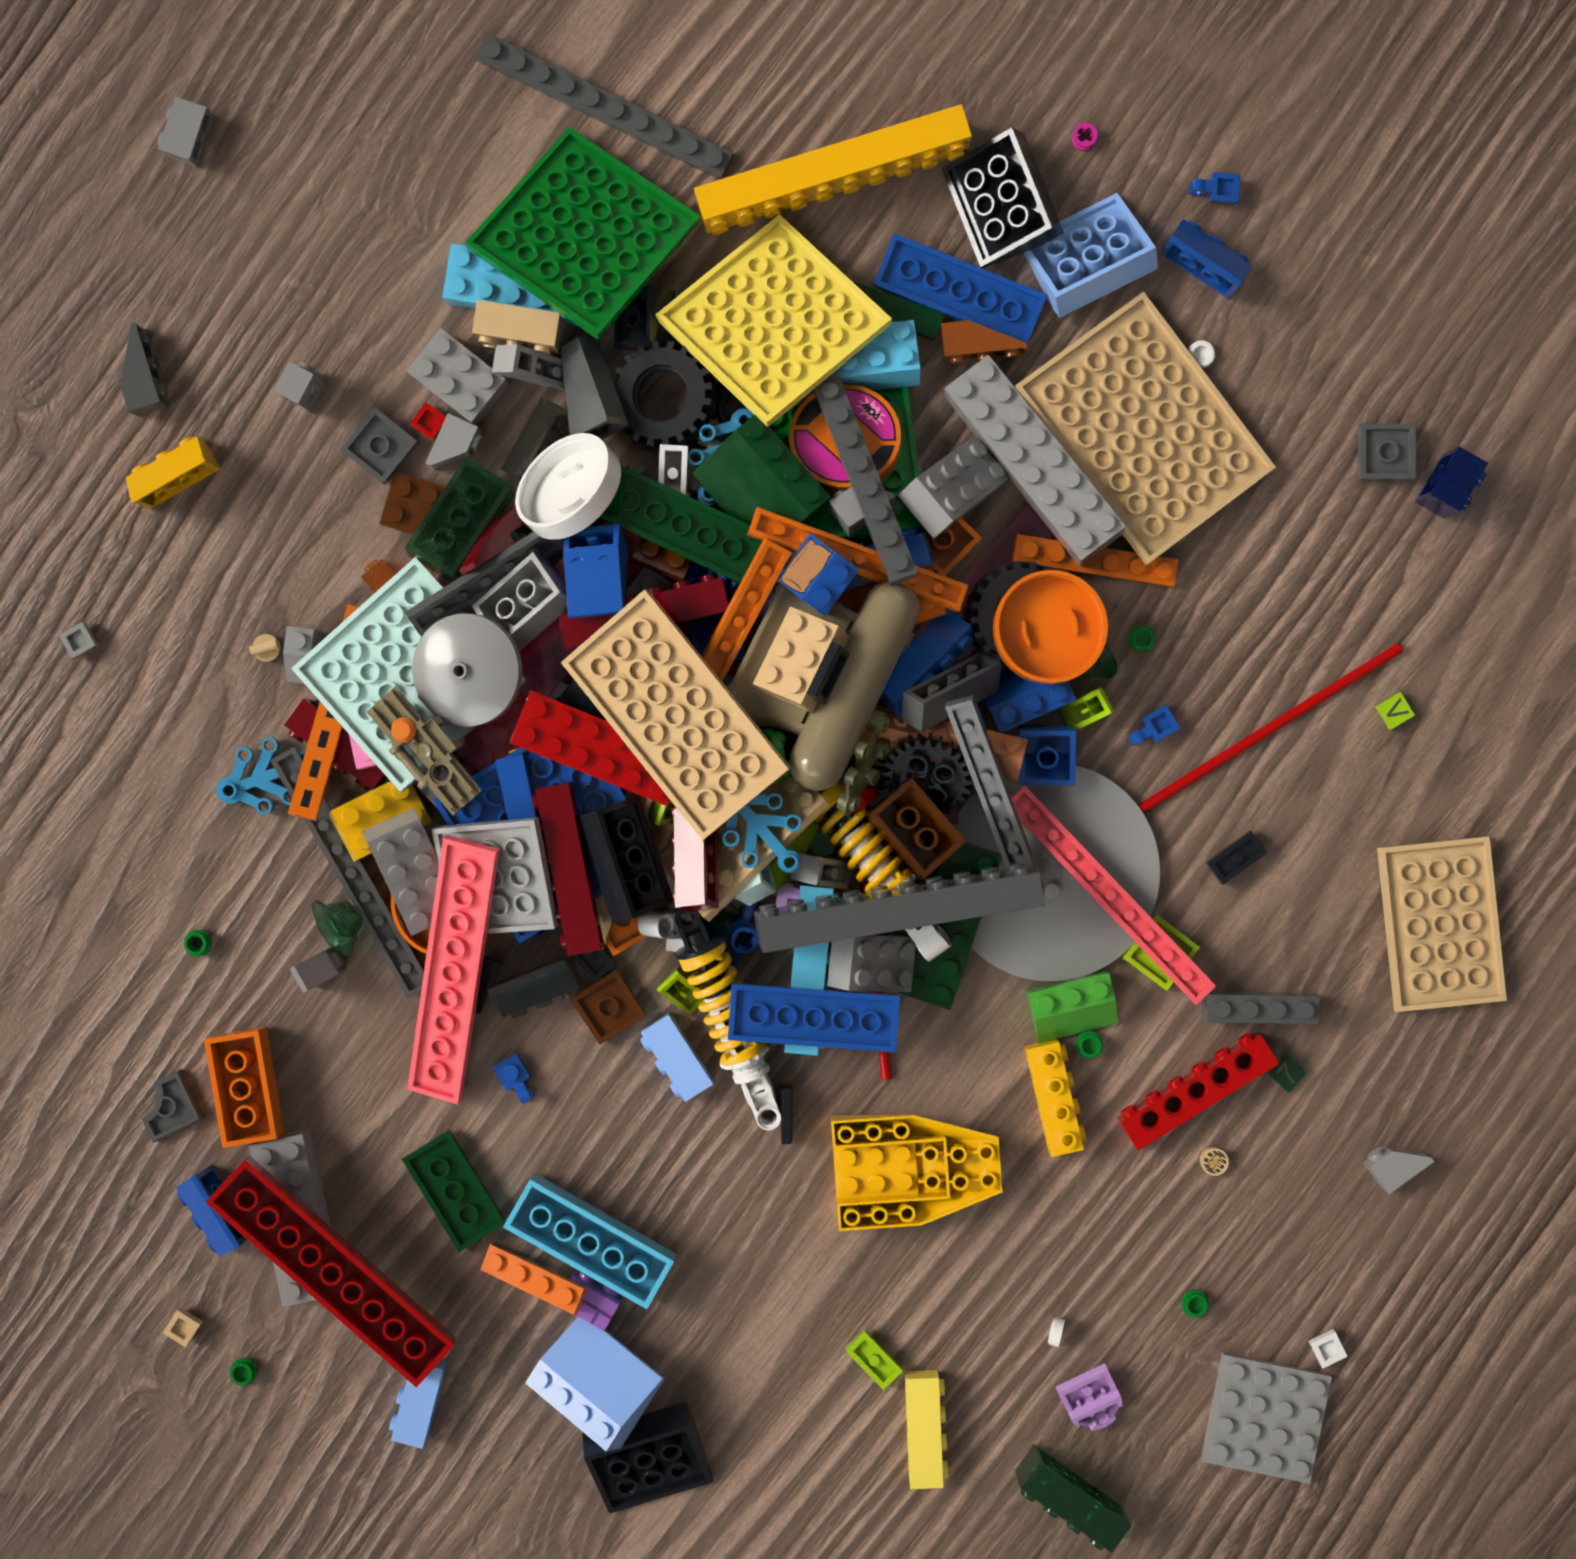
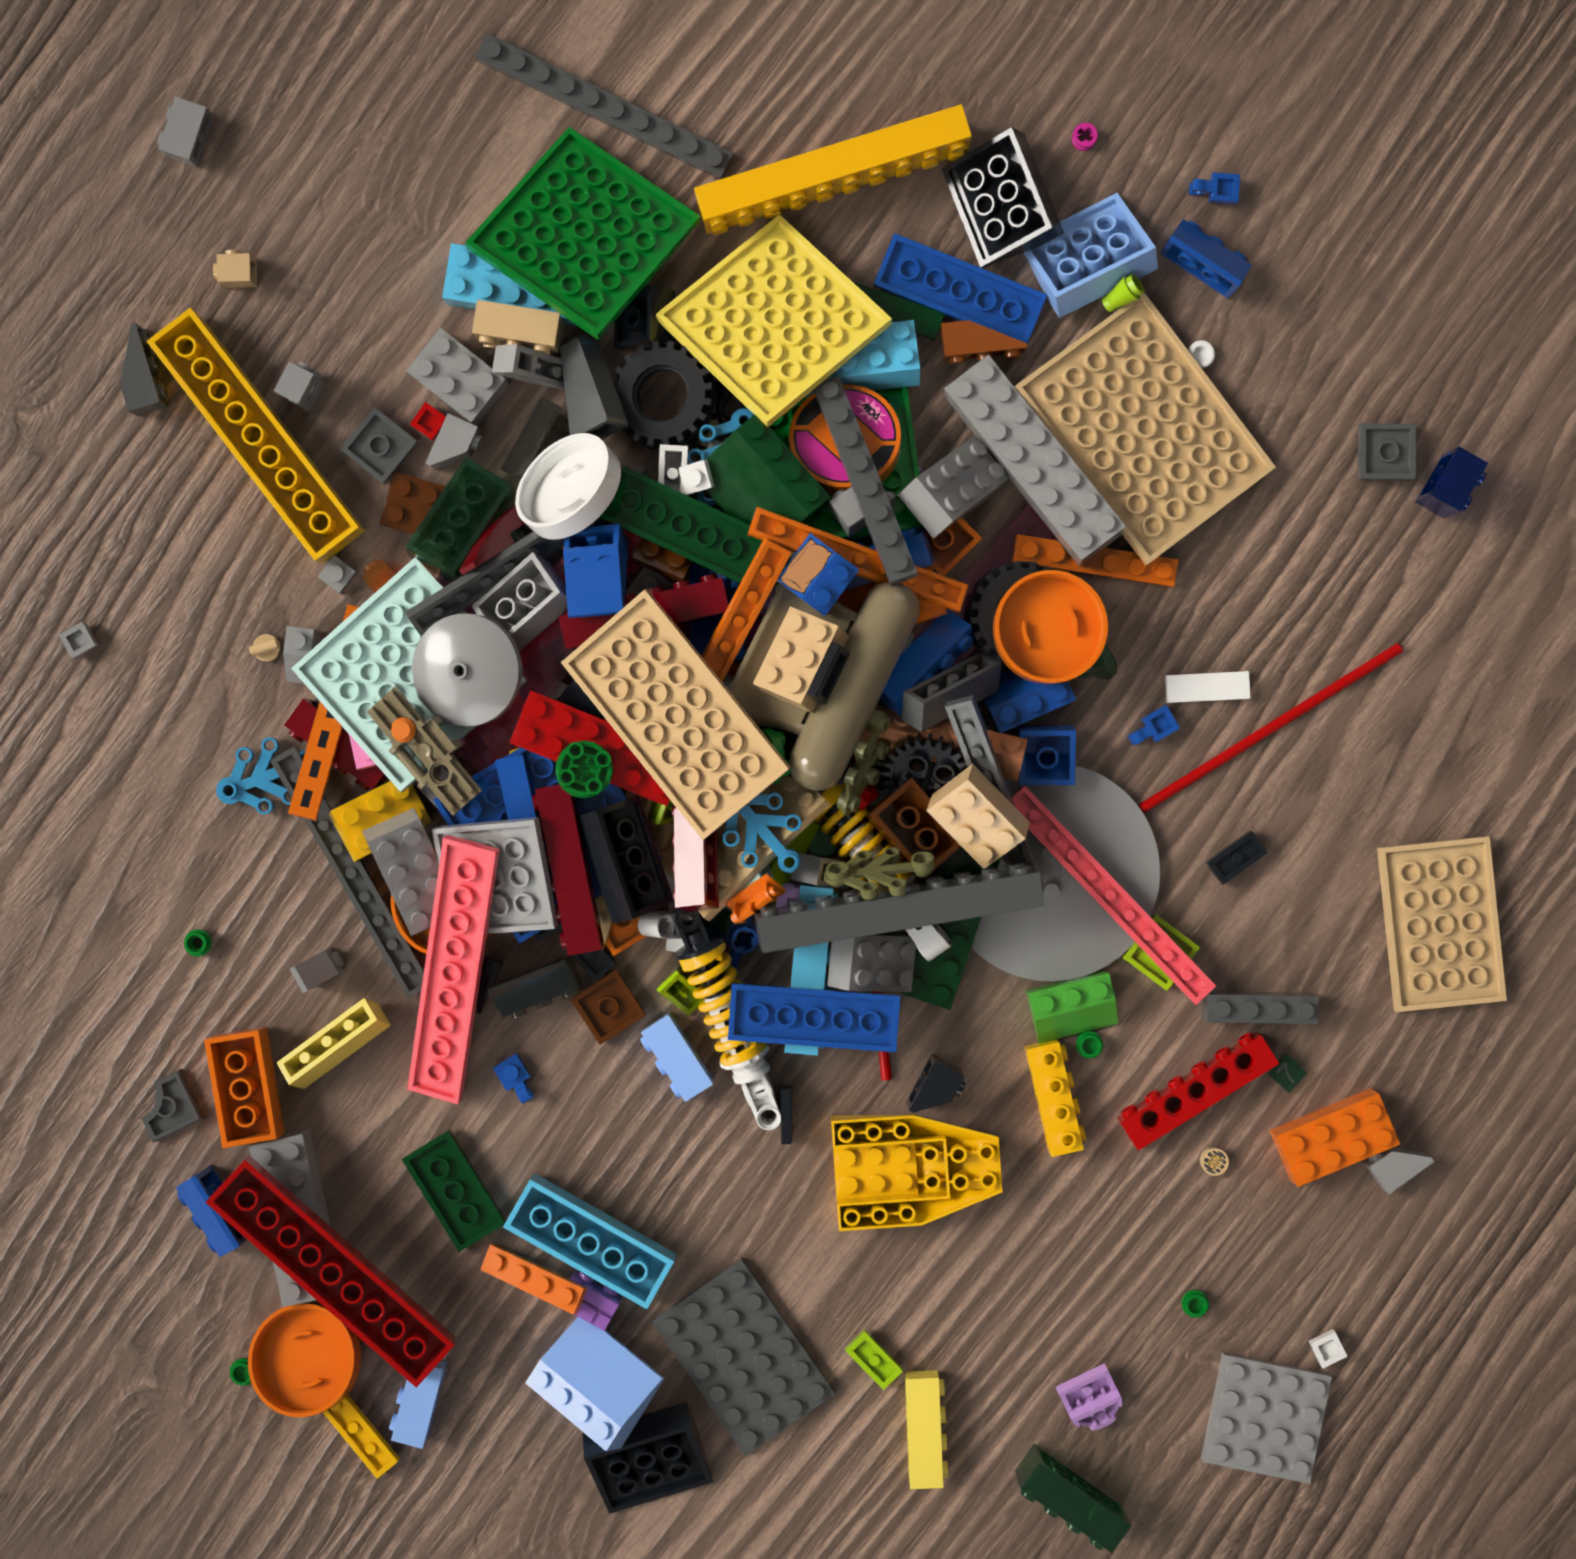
(171, 472): yellow slope -> none
(182, 1327): tan plate -> none
(235, 269): none -> tan brick
(256, 436): none -> yellow brick
(303, 1360): none -> orange brick
(333, 1043): none -> light yellow brick
(337, 574): none -> light grey plate
(338, 924): clear green hat -> none
(362, 1436): none -> yellow plate
(584, 769): none -> green tile
(696, 477): none -> white plate
(743, 1356): none -> dark grey plate
(754, 898): none -> orange hinge
(848, 873): none -> olive plant
(936, 1085): none -> black slope
(978, 816): none -> tan brick
(1056, 1331): white tile -> none
(1087, 709): lime slope -> none
(1125, 292): none -> lime cone
(1141, 639): green plate -> none
(1207, 687): none -> white tile
(1334, 1137): none -> orange brick
(1394, 710): lime tile -> none

